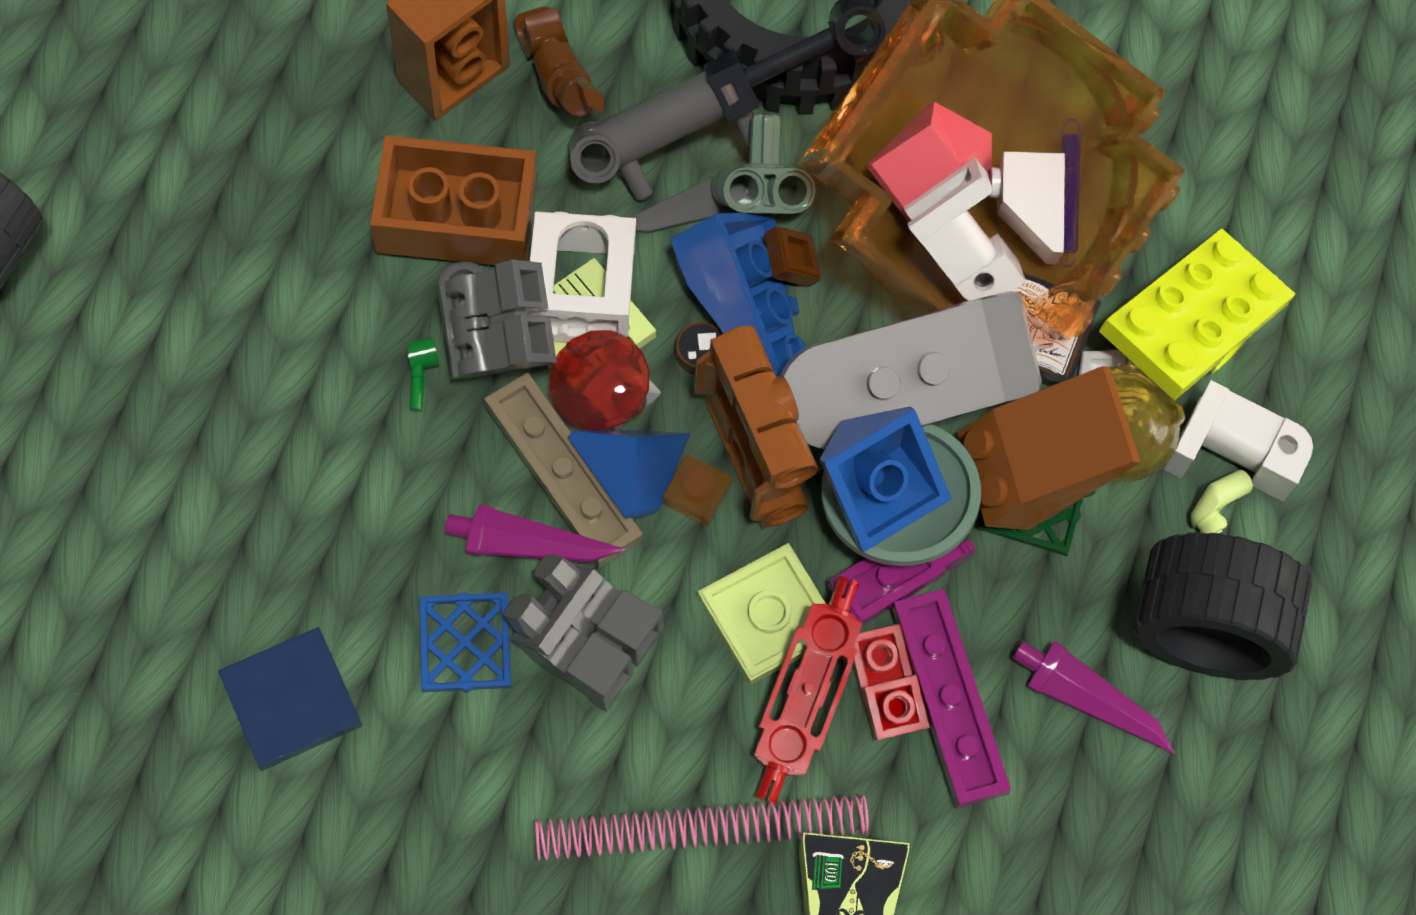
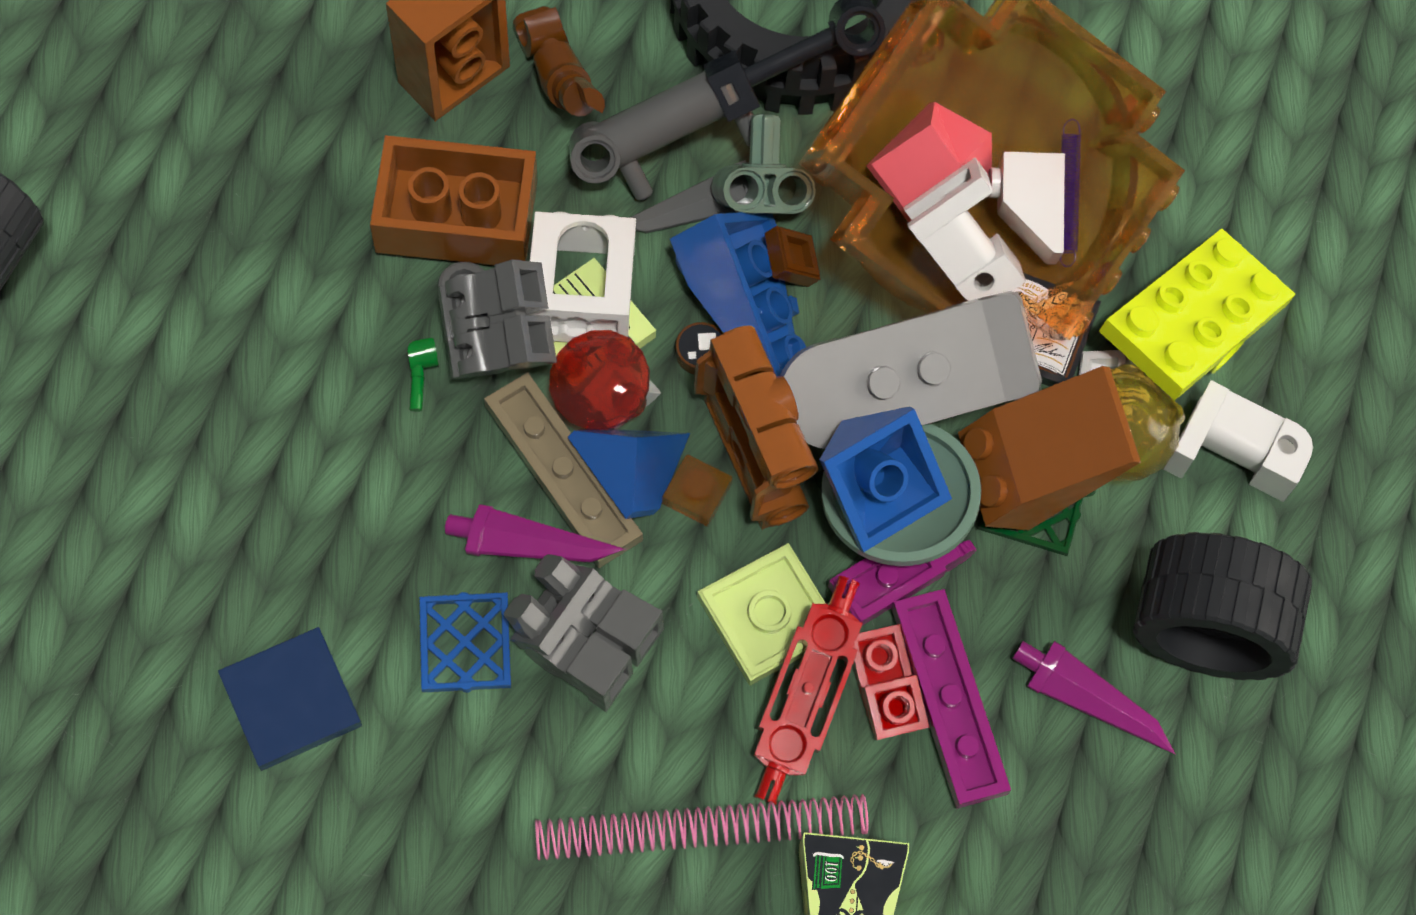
(1216, 496): yellowish green arm -> none

